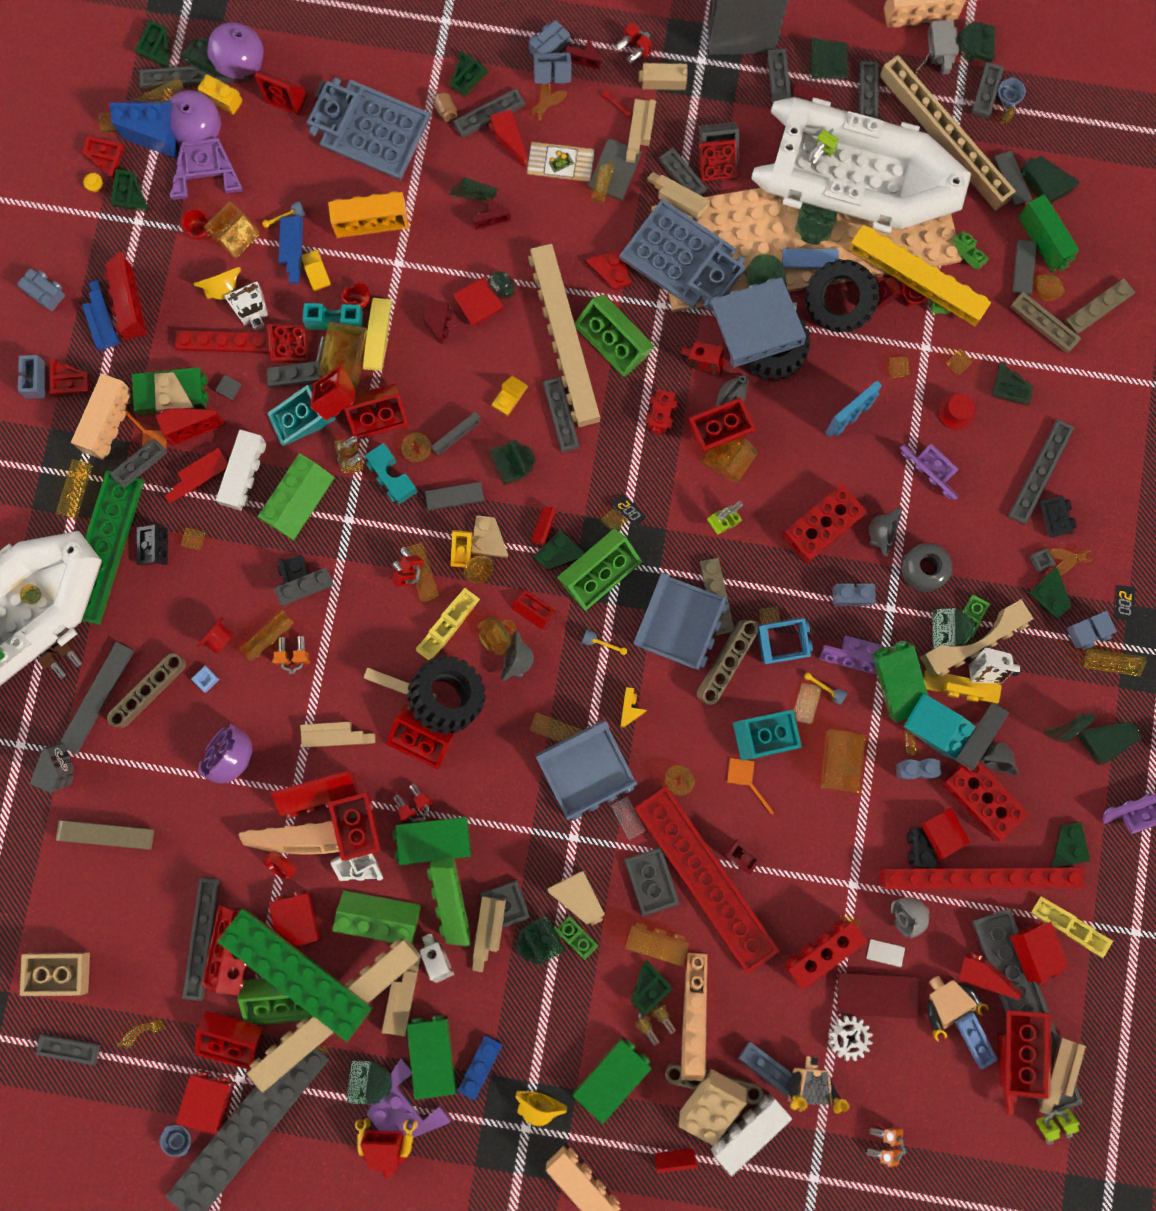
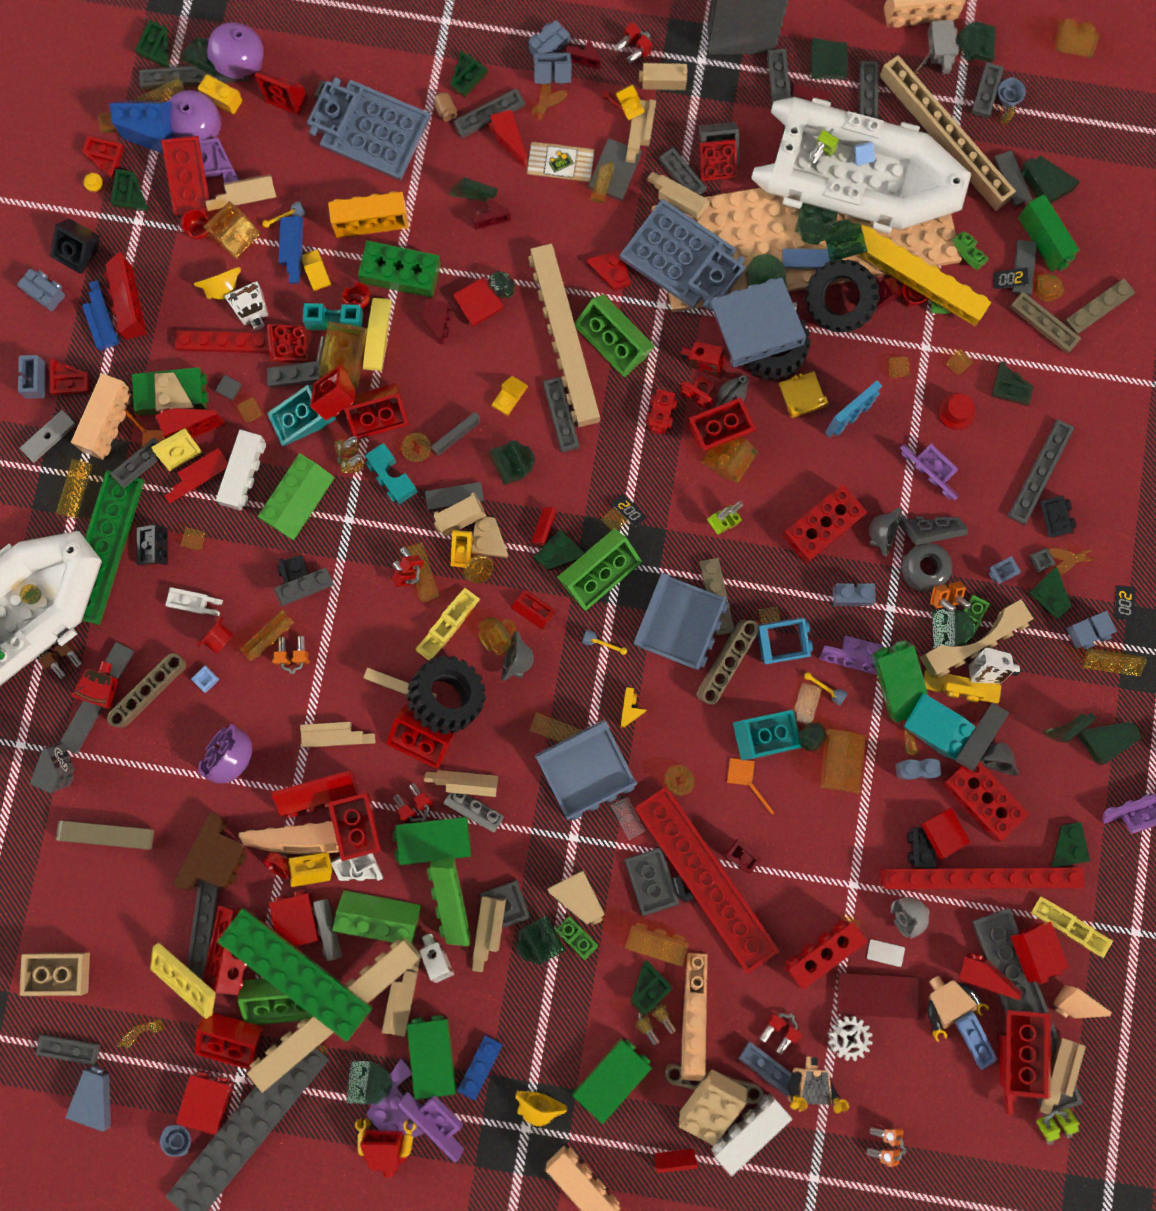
(39, 444): none -> light grey tile
(74, 245): none -> black slope
(92, 1100): none -> sand blue slope
(97, 686): none -> red torso
(177, 449): none -> light yellow tile
(182, 981): none -> light yellow tile
(185, 174): none -> red tile
(191, 602): none -> white hinge
(212, 857): none -> reddish brown brick
(244, 192): none -> tan piece
(250, 410): none -> clear yellow tile
(310, 869): none -> yellow panel
(323, 913): none -> light grey tile
(397, 258): none -> green brick
(436, 1122): none -> medium lavender bracket
(459, 515): none -> tan brick
(464, 782): none -> tan piece
(474, 810): none -> light grey tile
(630, 102): none -> yellow slope
(680, 891): none -> black arm
(702, 398): none -> red bracket
(776, 1023): none -> piece
(803, 394): none -> yellow piece
(812, 736): none -> clear green head
(845, 240): none -> clear green slope
(864, 153): none -> light blue tile
(927, 531): none -> dark grey wing
(949, 596): none -> orange piece
(1004, 570): none -> sand blue bracket
(1011, 278): none -> black sticker
(1076, 37): none -> clear yellow slope
(1077, 1004): none -> light nougat slope

